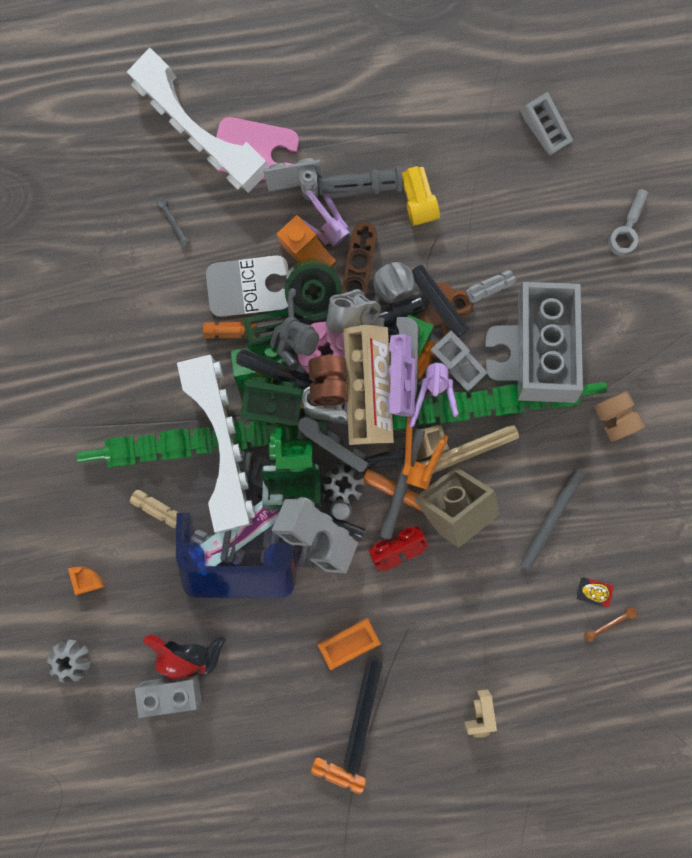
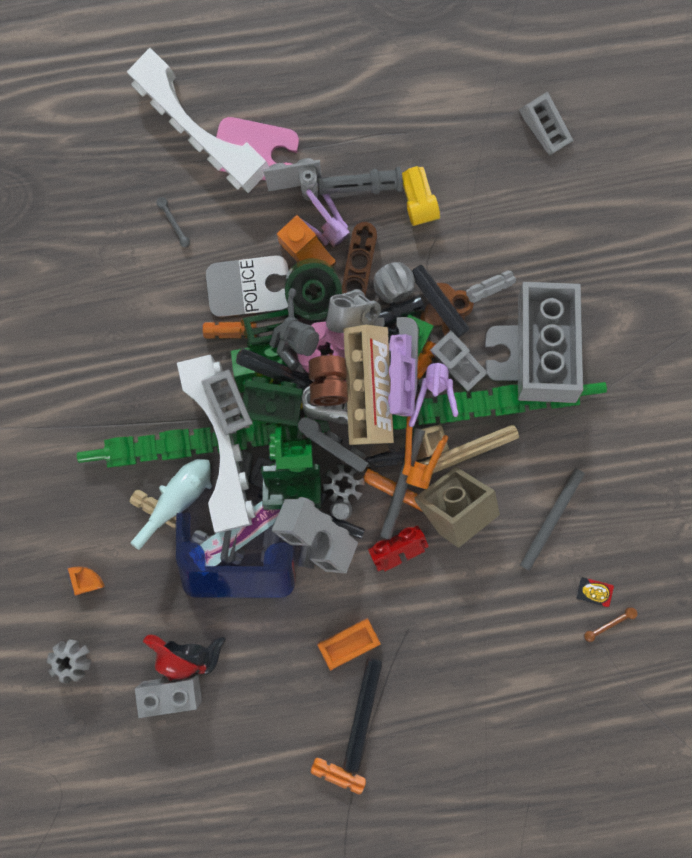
(176, 497): none -> light aqua piece
(218, 378): none -> light grey slope
(483, 709): tan bracket -> none
(619, 416): medium nougat wheel -> none
(632, 218): light grey piece -> none

